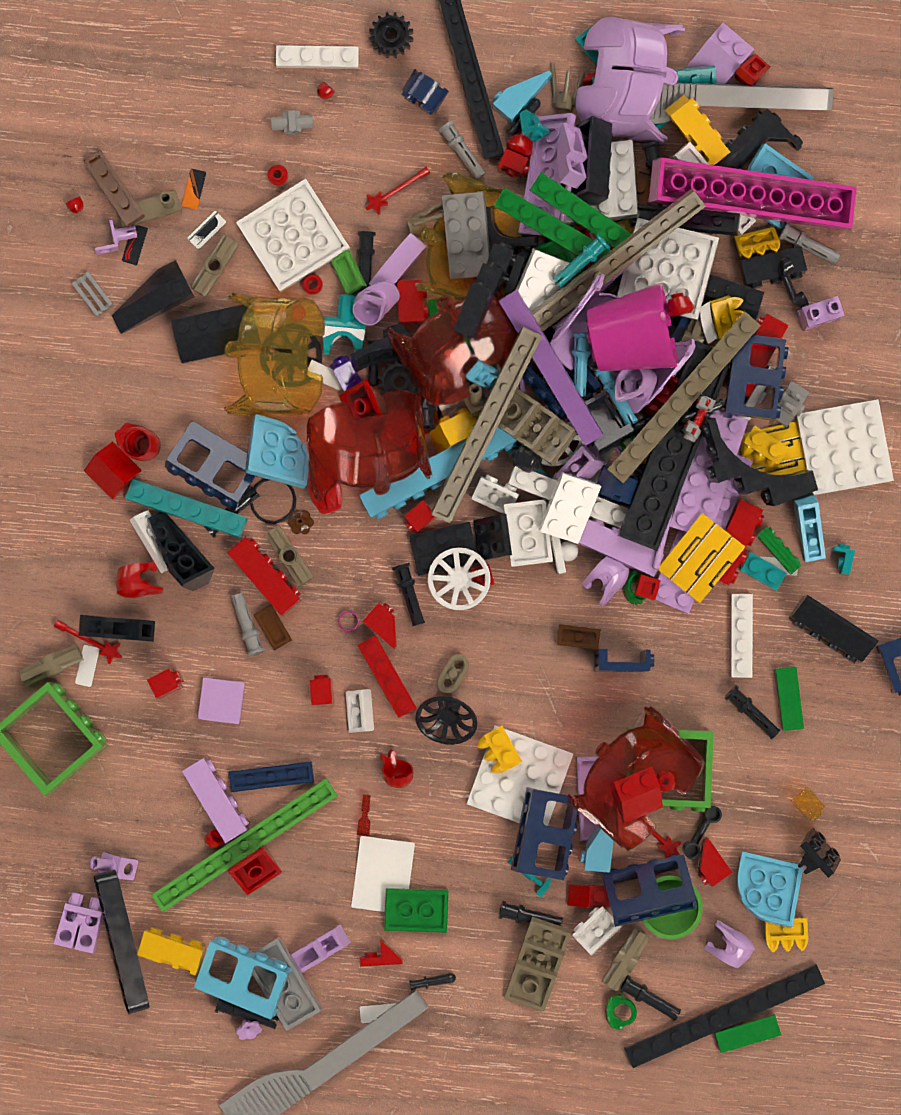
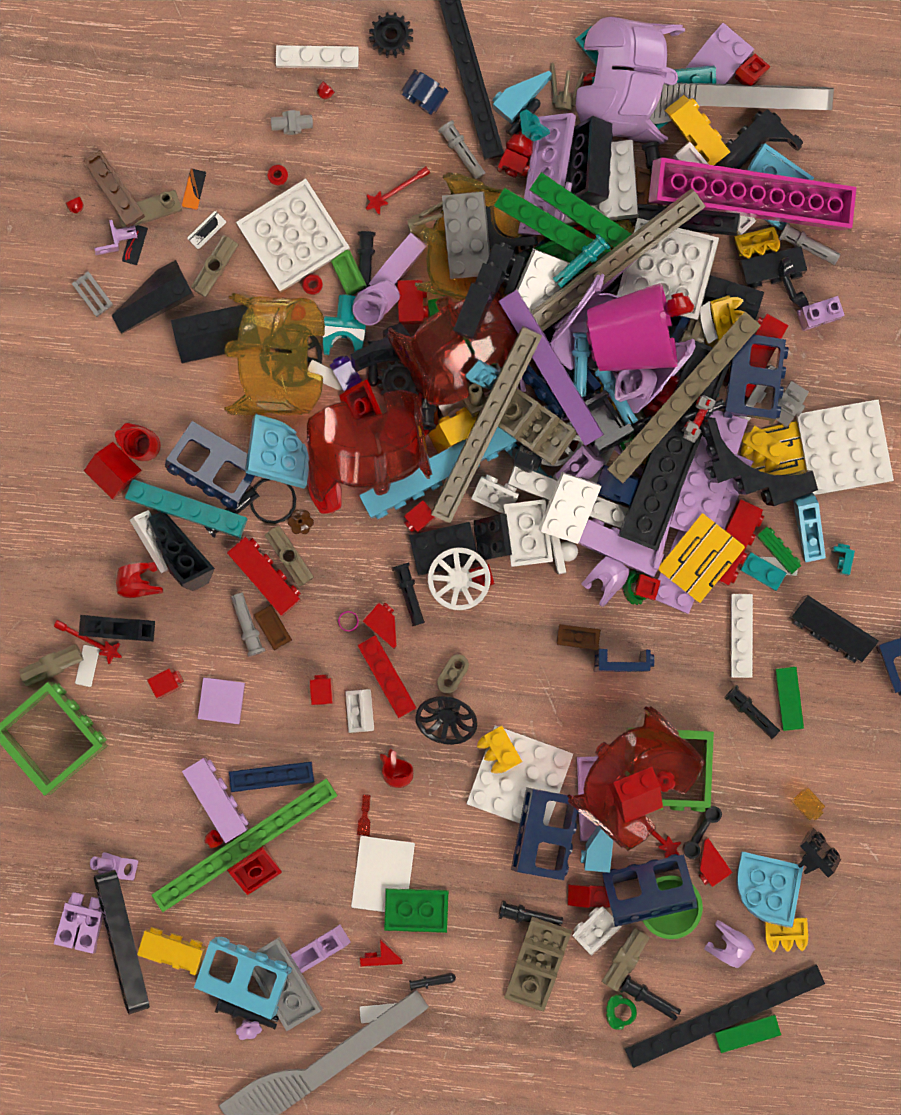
(543, 886): teal piece -> none
(571, 156): lavender slope -> none

